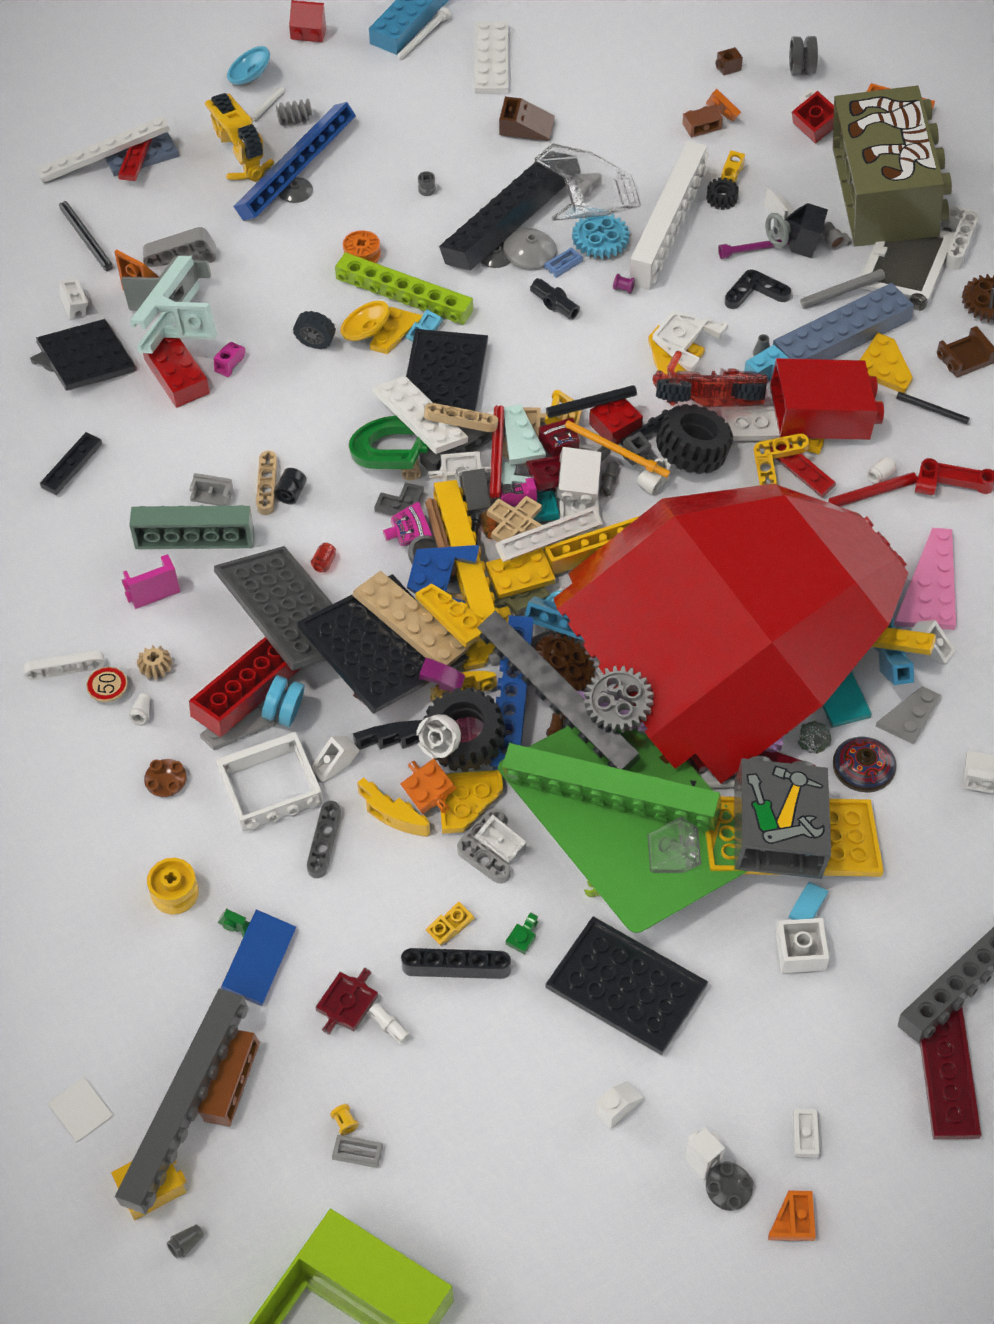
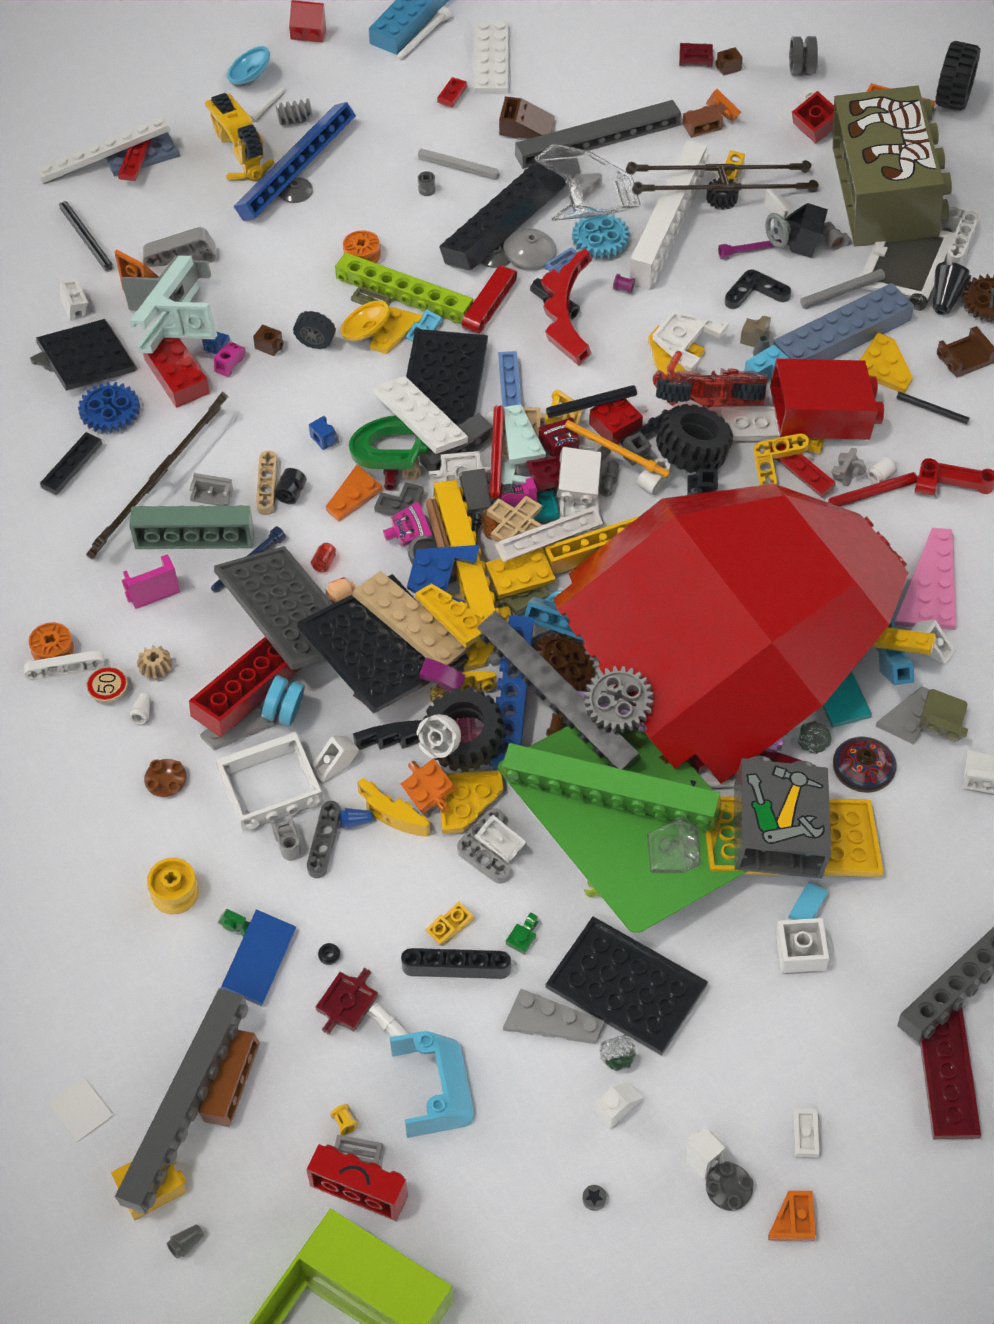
(50, 641): none -> orange wheel
(101, 540): none -> dark brown bar
(109, 407): none -> blue gear
(216, 344): none -> blue bracket
(268, 340): none -> reddish brown brick
(276, 536): none -> dark blue piece
(286, 836): none -> light grey piece
(322, 433): none -> blue brick
(329, 948): none -> black plate
(339, 589): none -> light nougat head
(353, 493): none -> orange wing
(354, 817): none -> blue cone
(357, 1181): none -> red brick
(363, 299): none -> olive tile
(390, 479): none -> dark red pin
(452, 92): none -> red plate
(454, 1106): none -> medium azure windscreen
(458, 163): none -> light grey axle
(481, 421): tan beam -> none
(489, 299): none -> red beam
(509, 378): none -> medium blue plate
(545, 1017): none -> light grey wing
(559, 286): none -> red arch
(594, 1197): none -> dark grey tile
(603, 131): none -> dark grey brick
(618, 1052): none -> clear piece
(638, 187): none -> dark brown bar
(696, 54): none -> dark red plate
(703, 481): none -> black brick
(753, 329): none -> dark tan brick
(850, 467): none -> light grey hips
(944, 715): none -> olive bracket
(948, 286): none -> black cone
(957, 75): none -> black tyre

